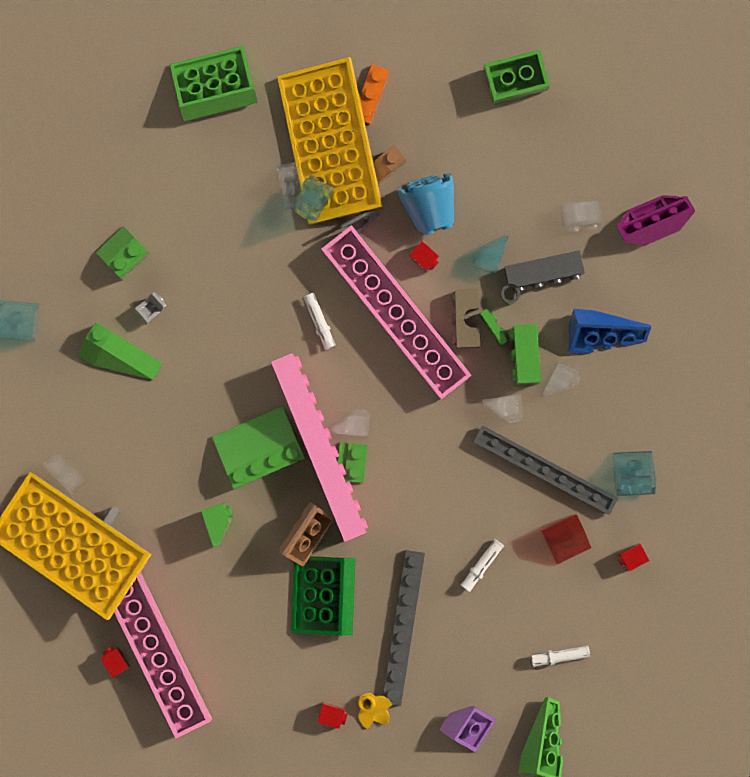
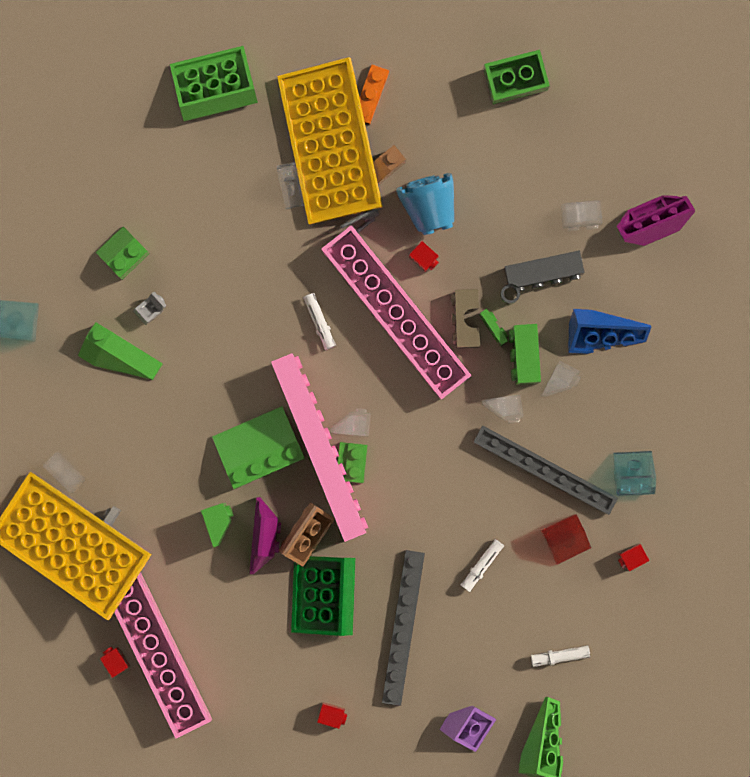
(264, 536): none -> magenta wedge
(312, 198): clear light blue slope -> none
(374, 712): yellow plate -> none
(490, 255): clear light blue slope -> none

